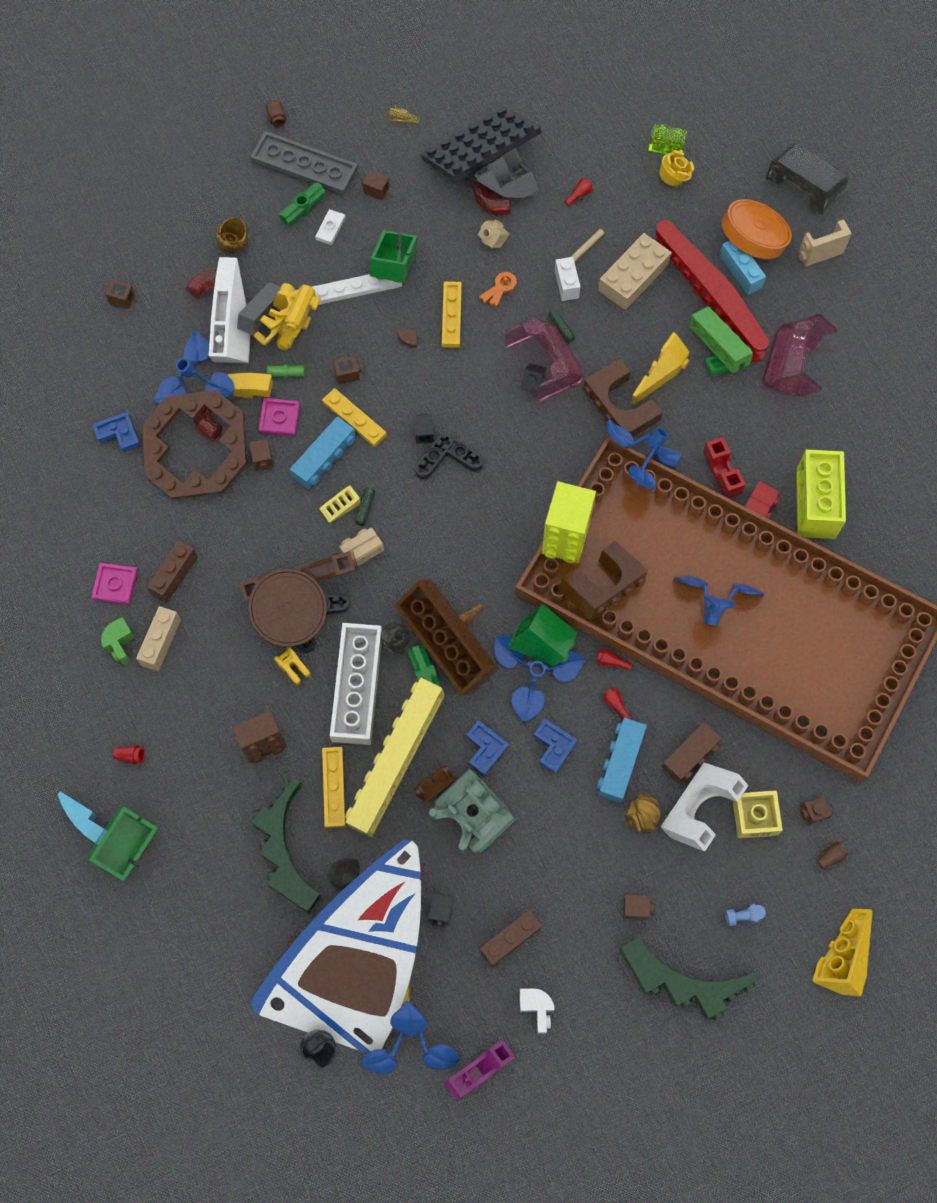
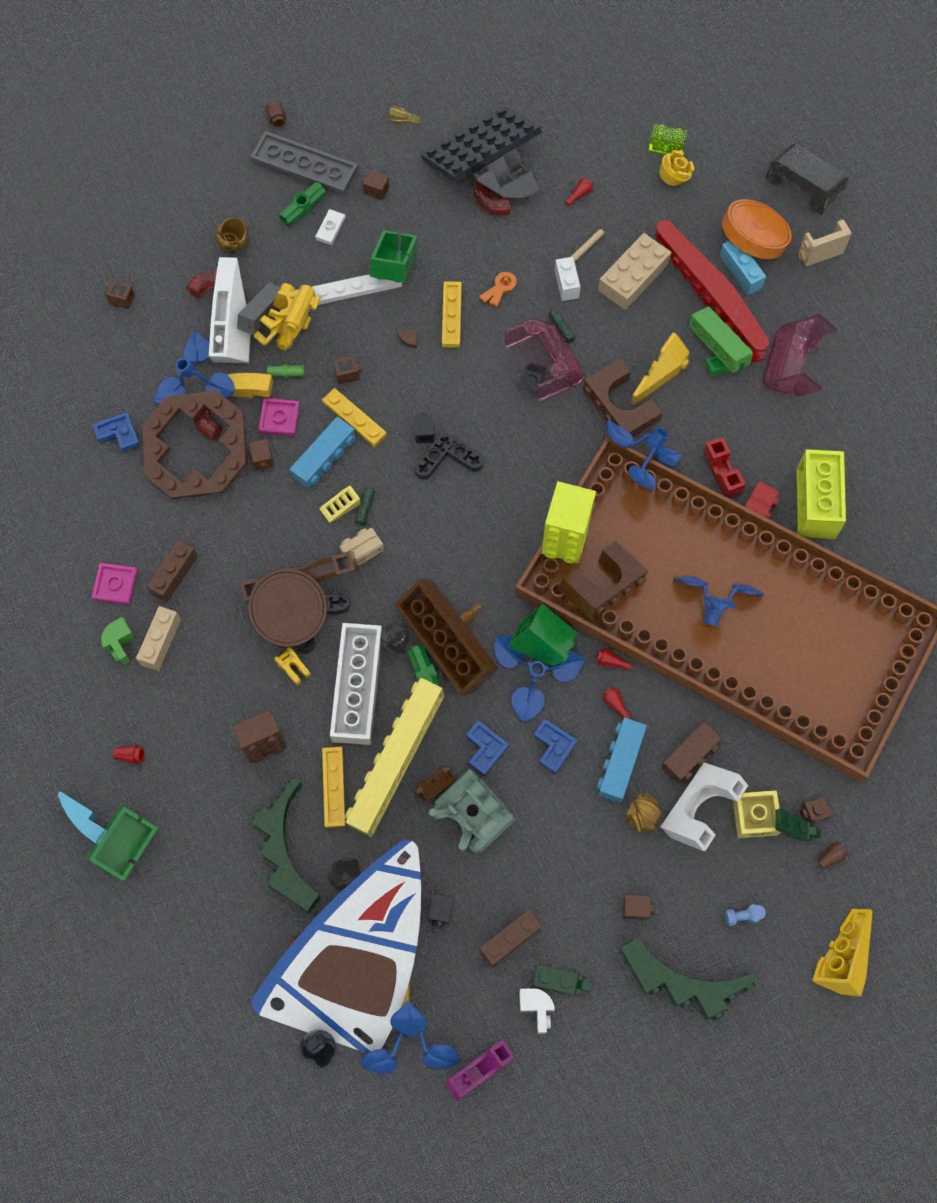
(493, 234): tan brick -> none
(560, 980): none -> dark green hinge
(795, 826): none -> dark green hinge

